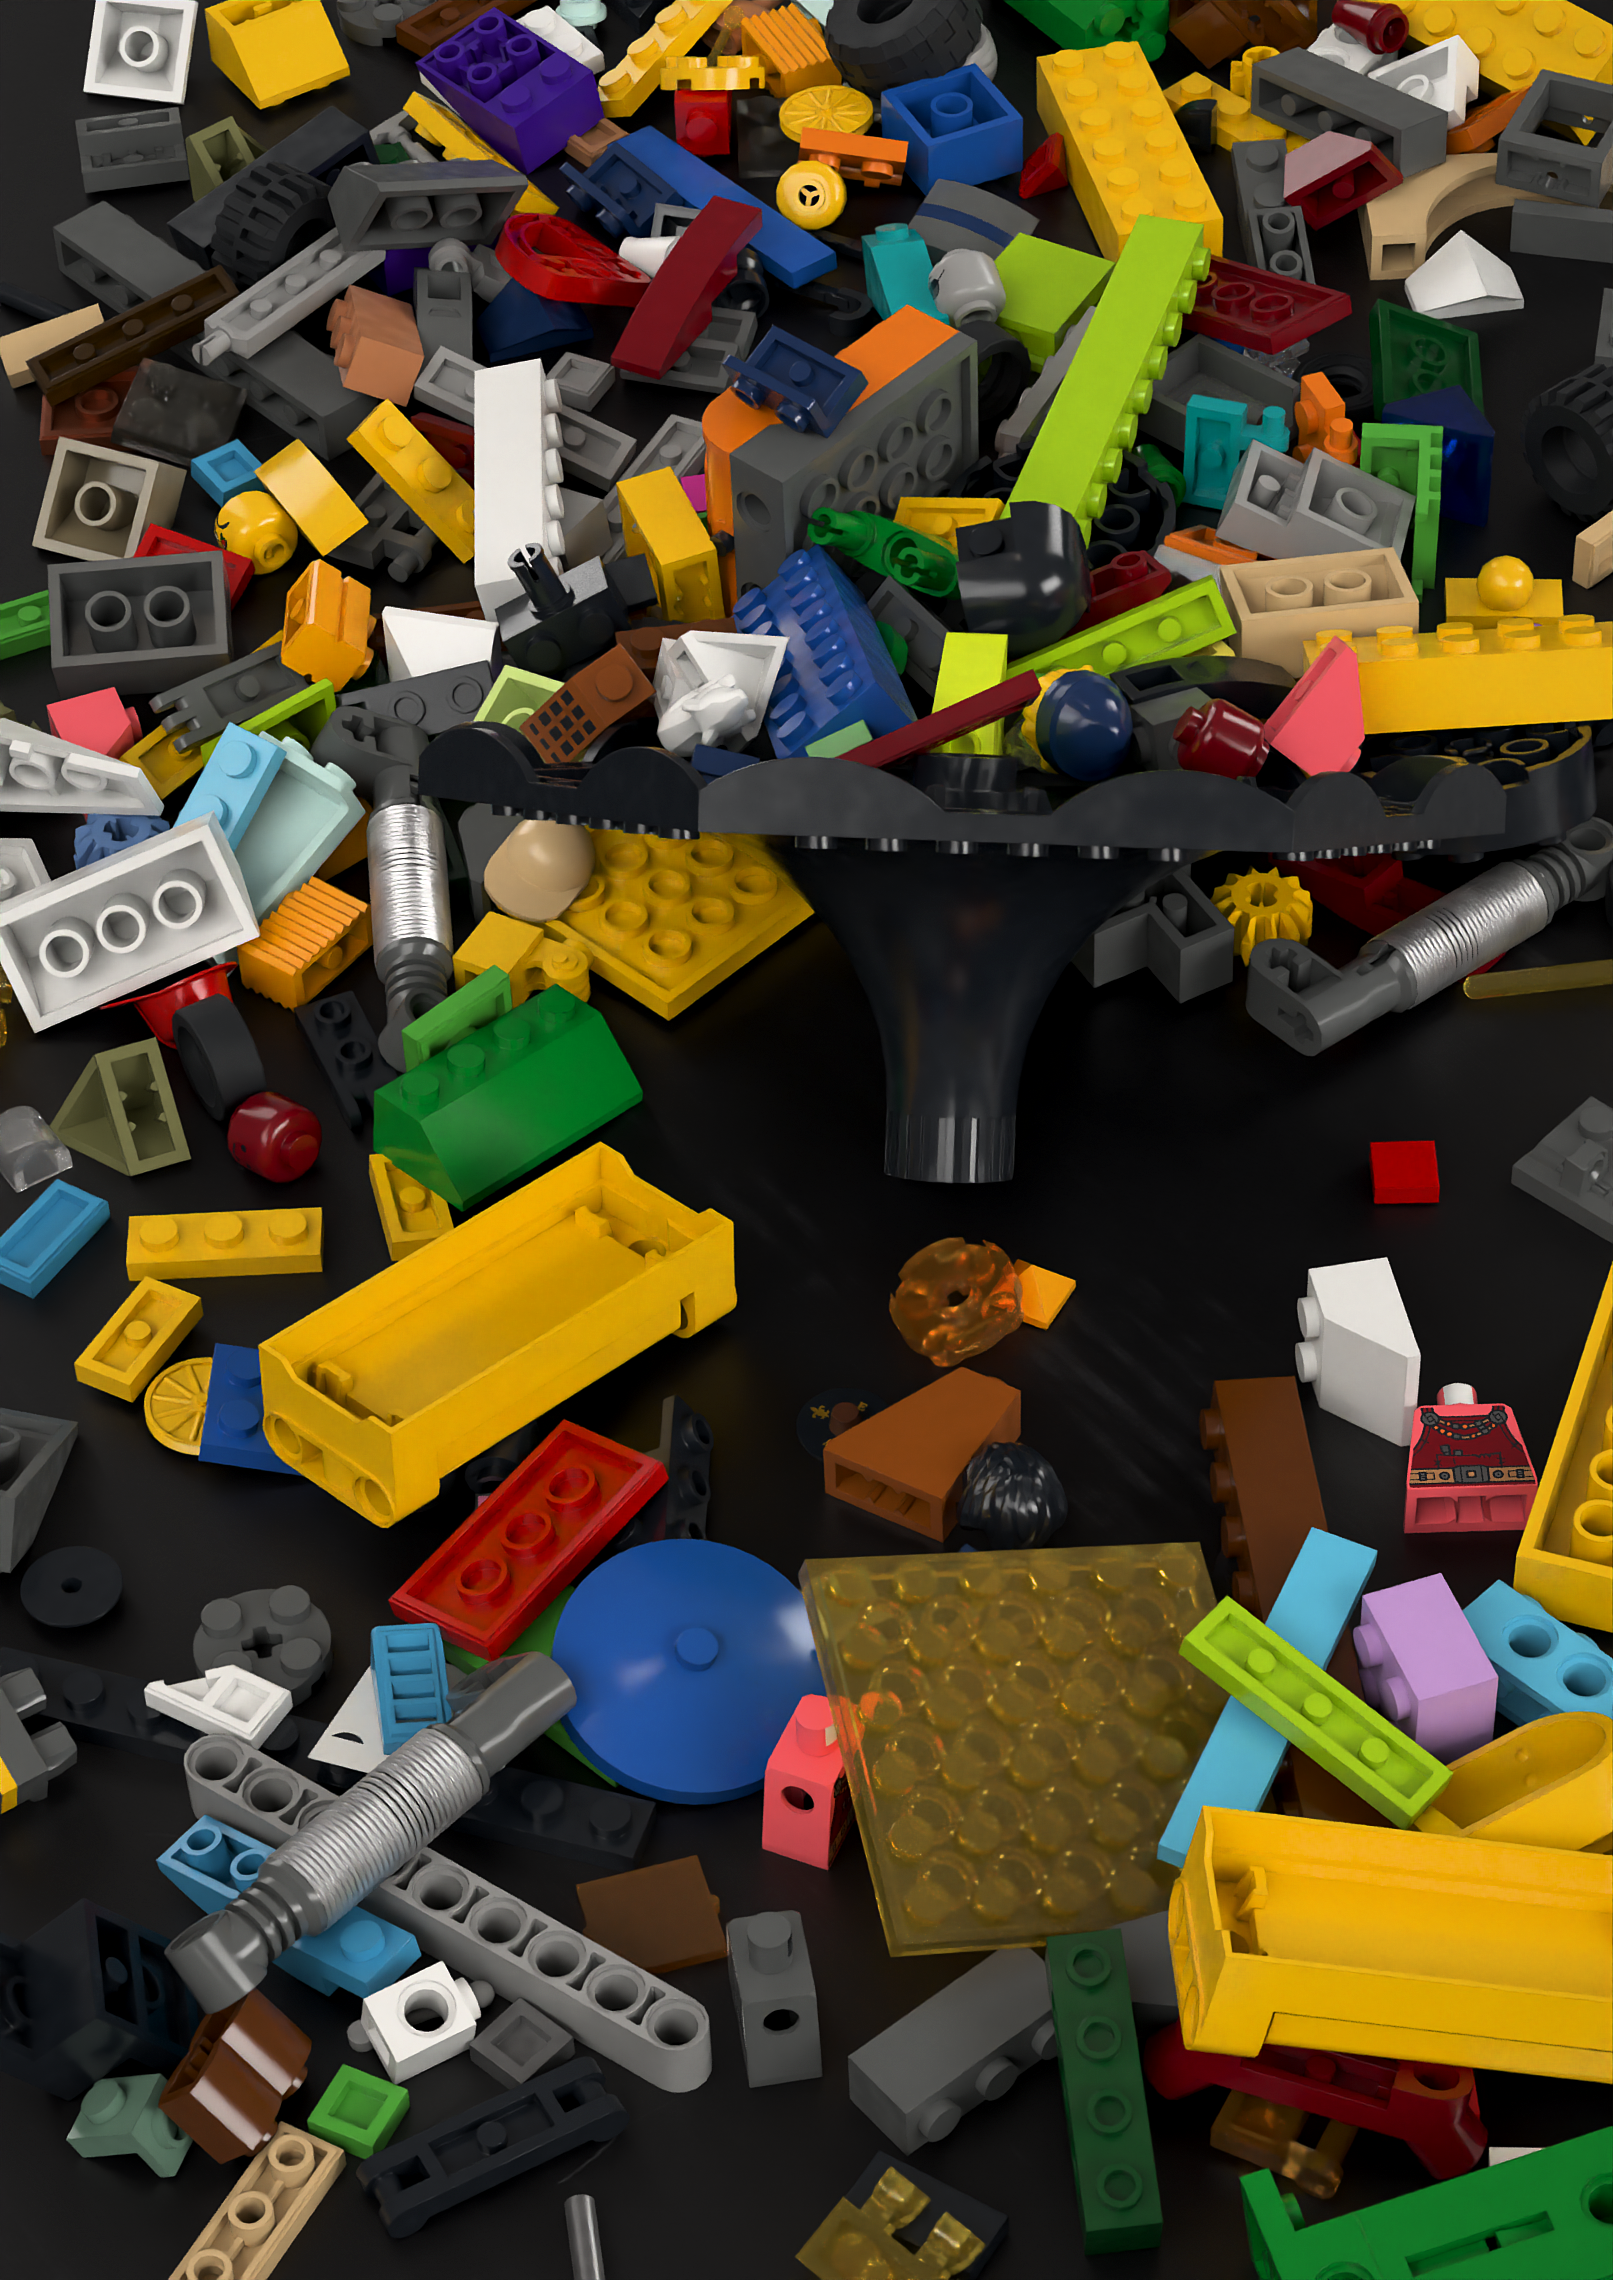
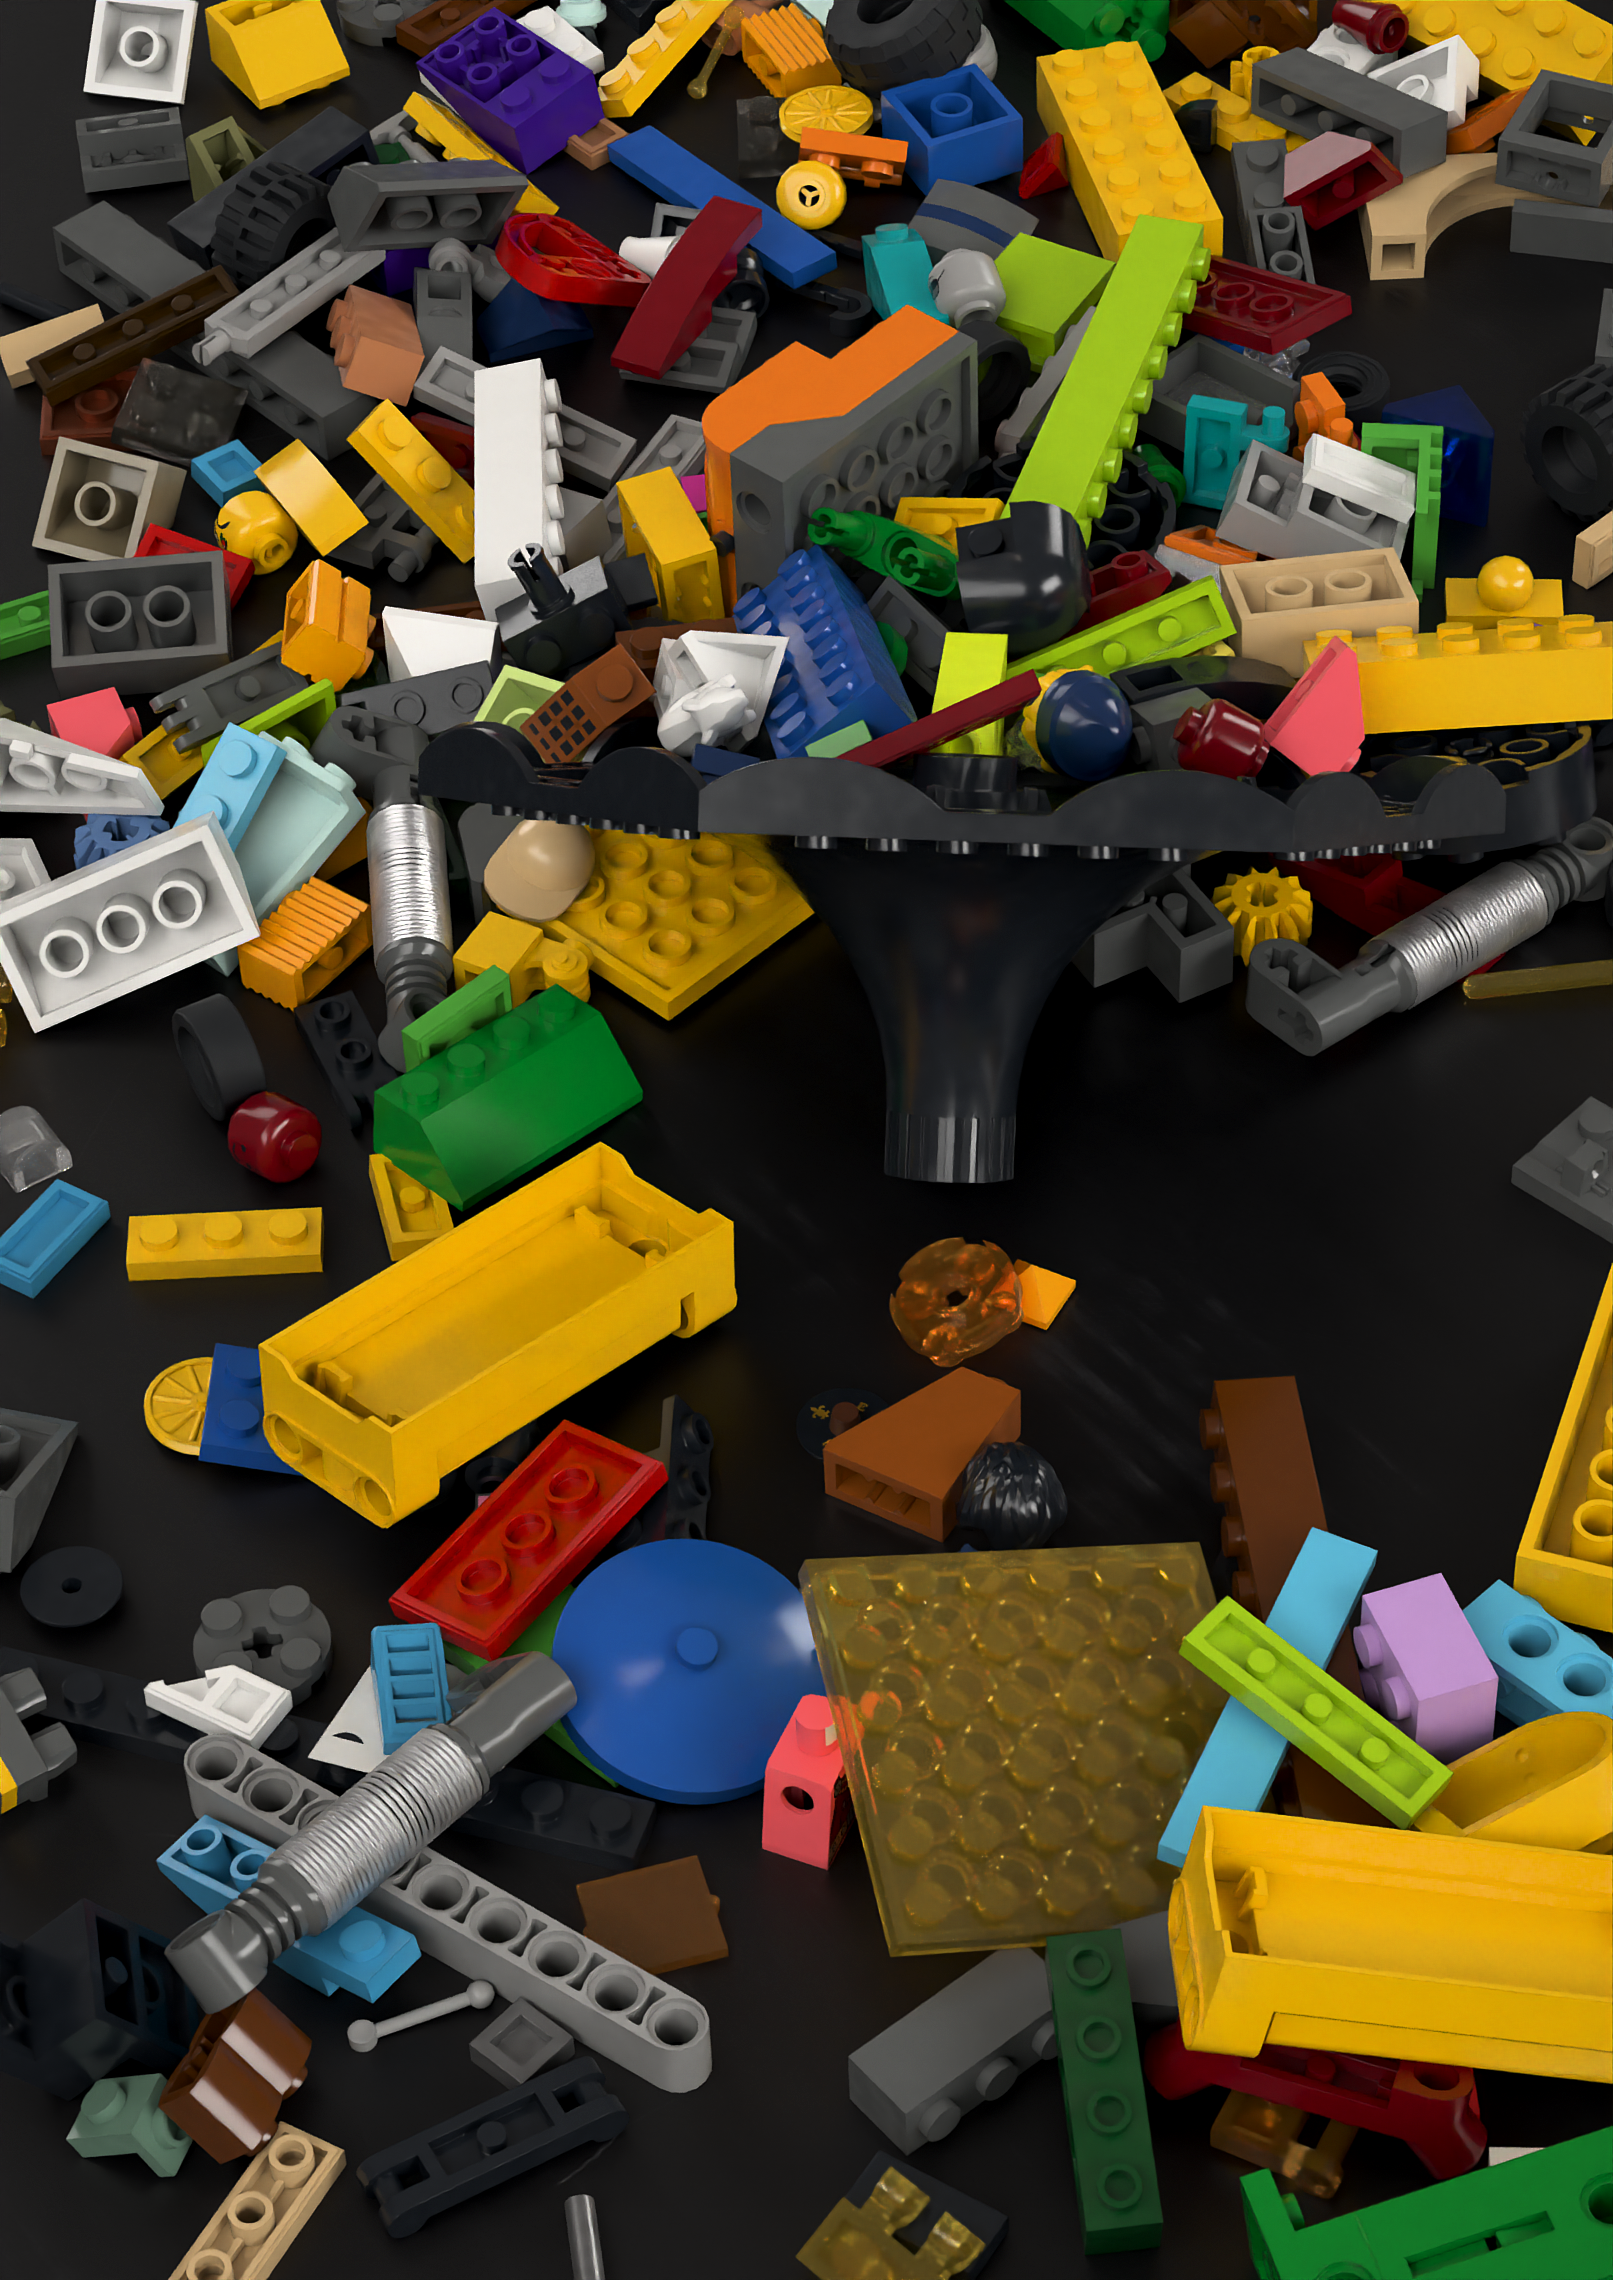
(124, 1111): olive slope -> none
(138, 1339): yellow plate -> none
(160, 1006): red piece -> none
(359, 2112): bright green tile -> none
(412, 2051): white brick -> none
(582, 380): light grey tile -> none
(620, 192): dark blue bracket -> none
(703, 121): red bracket -> none
(729, 74): yellow plate -> none
(771, 1973): dark grey torso -> none
(796, 382): dark blue bracket -> none
(1359, 478): none -> white tile
(1360, 1348): white slope -> none
(1404, 1172): red tile -> none
(1420, 356): dark green plate -> none
(1463, 282): white slope -> none
(1467, 1467): torso -> none

